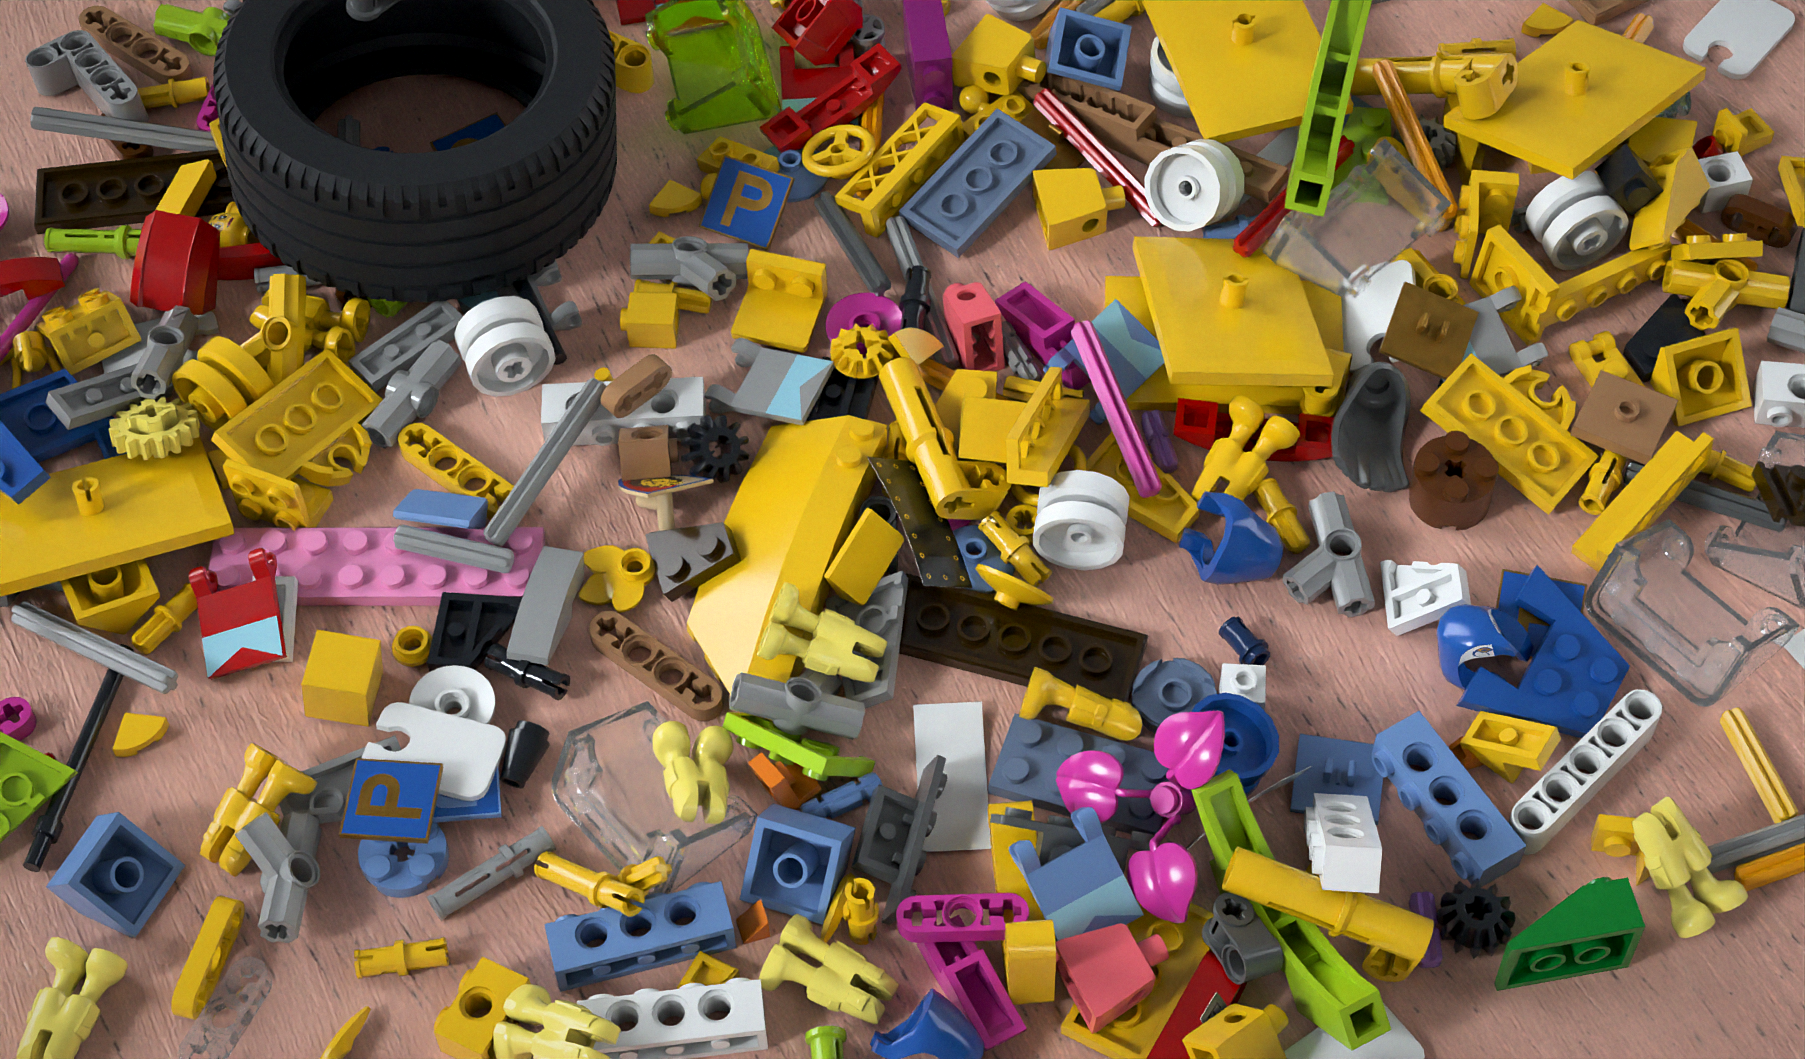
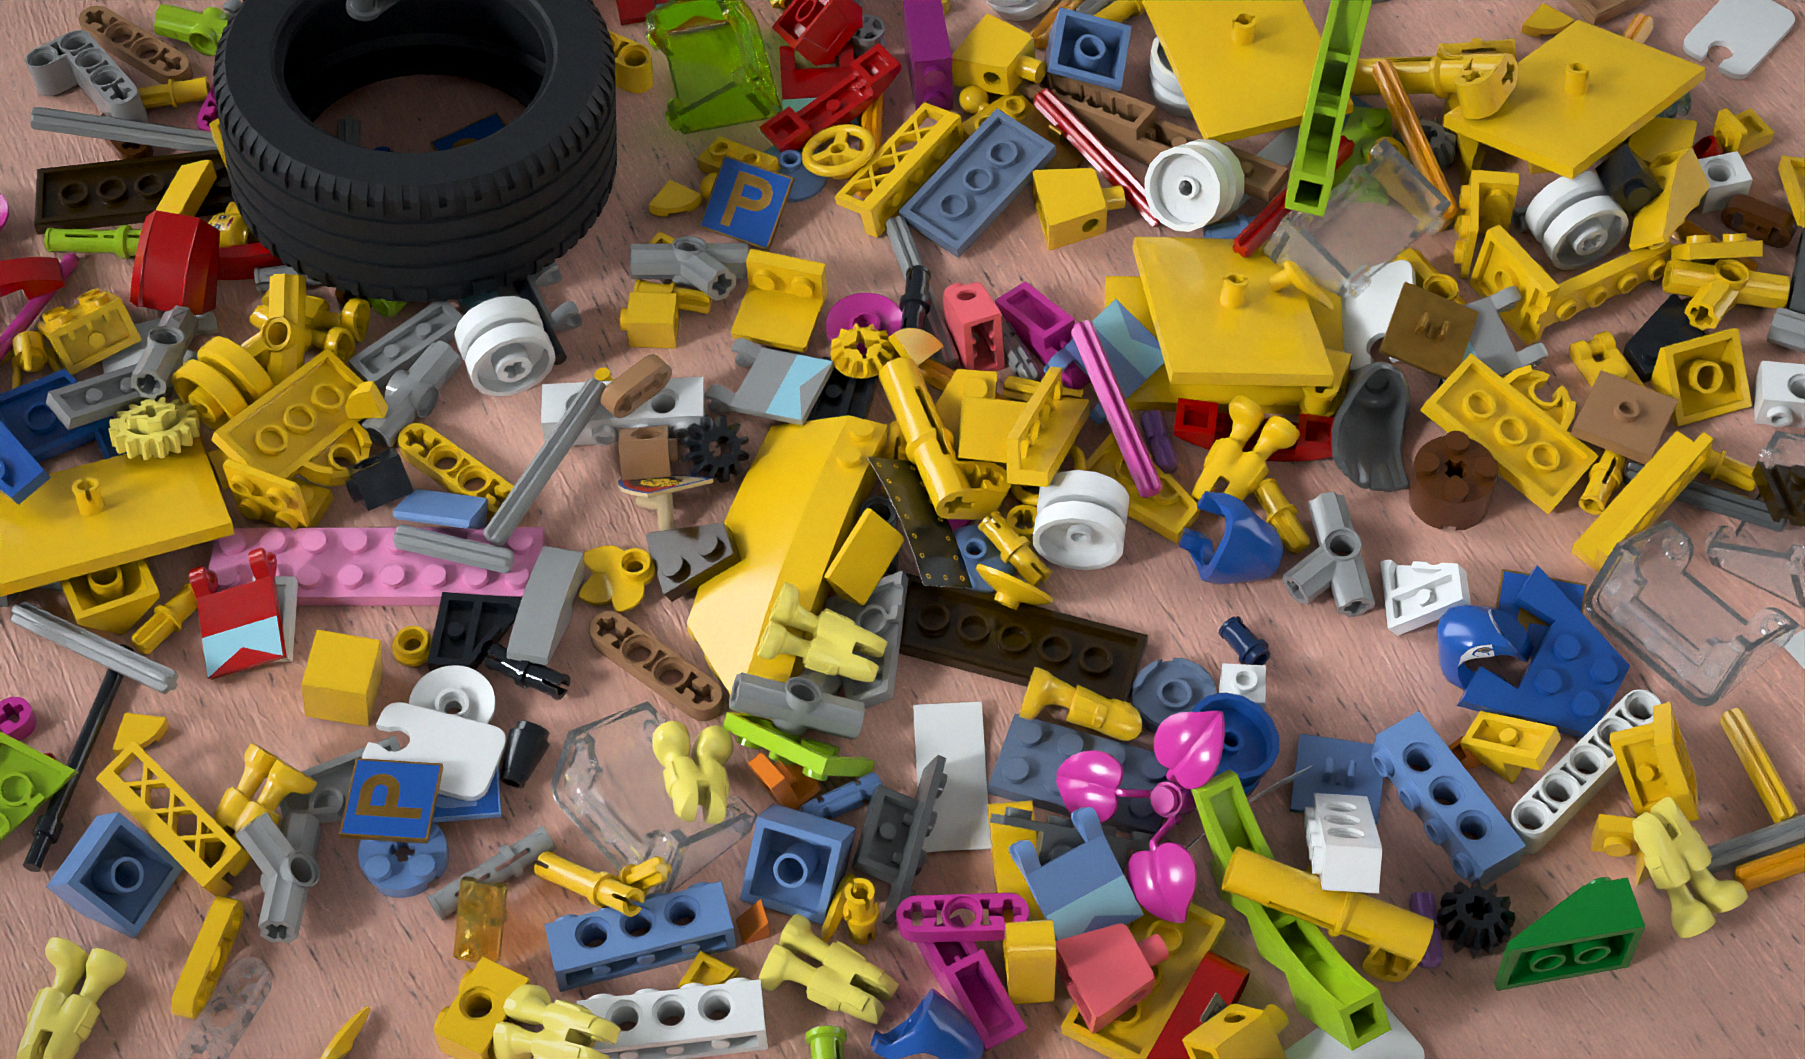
(166, 831): none -> yellow fence
(366, 402): none -> yellow tile
(378, 480): none -> black brick
(401, 957): yellow pin -> none
(480, 920): none -> clear yellow hips
(852, 244): dark grey axle -> none
(1241, 942): dark grey piece -> none
(1301, 279): none -> yellow bar
(1657, 763): none -> yellow bracket

